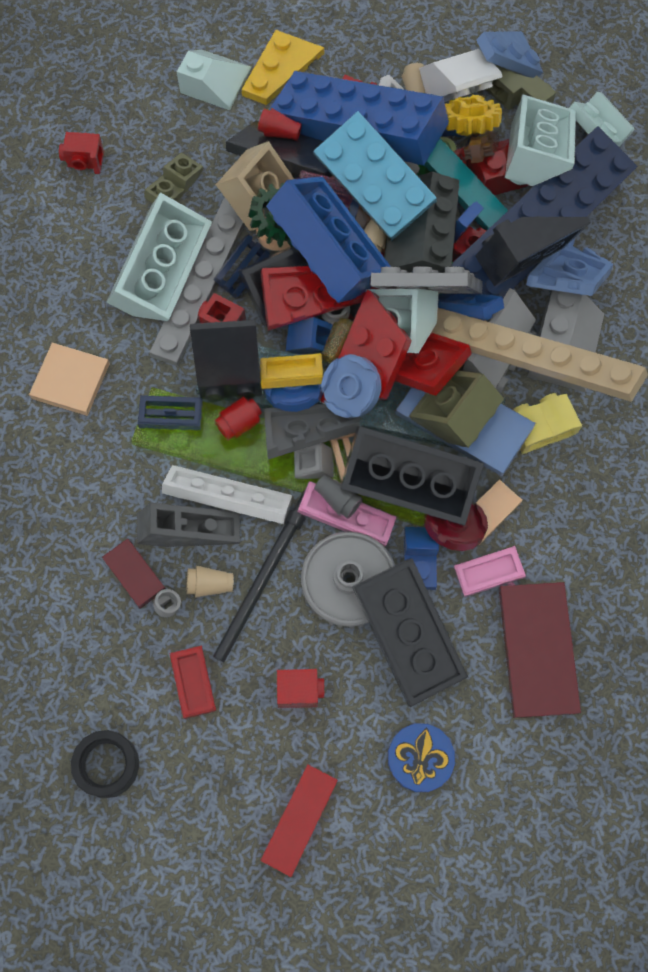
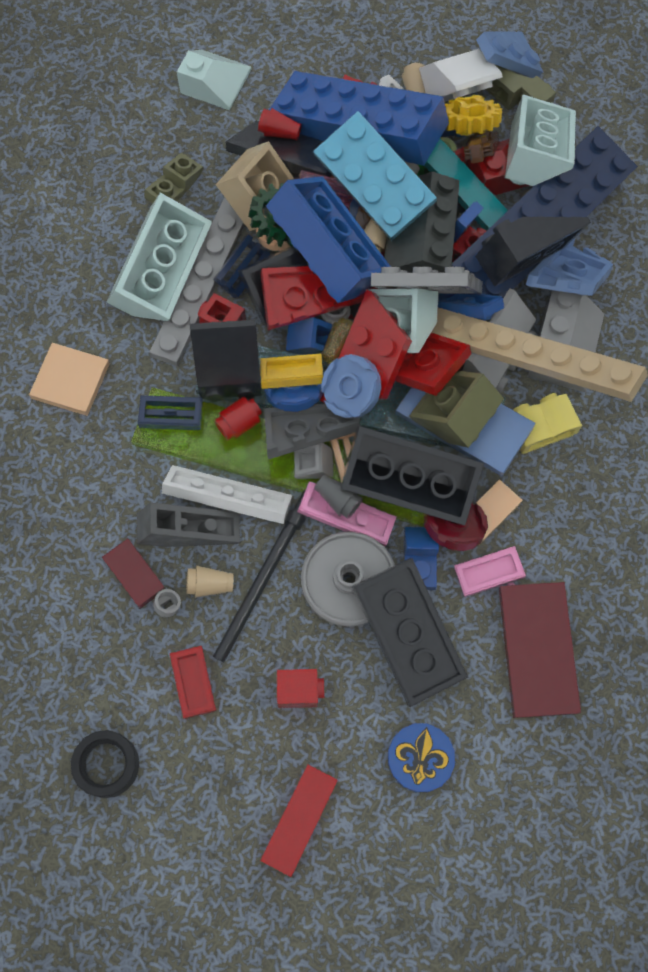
(82, 151): red brick -> none
(276, 65): yellow wing -> none
(602, 113): light aqua bracket -> none

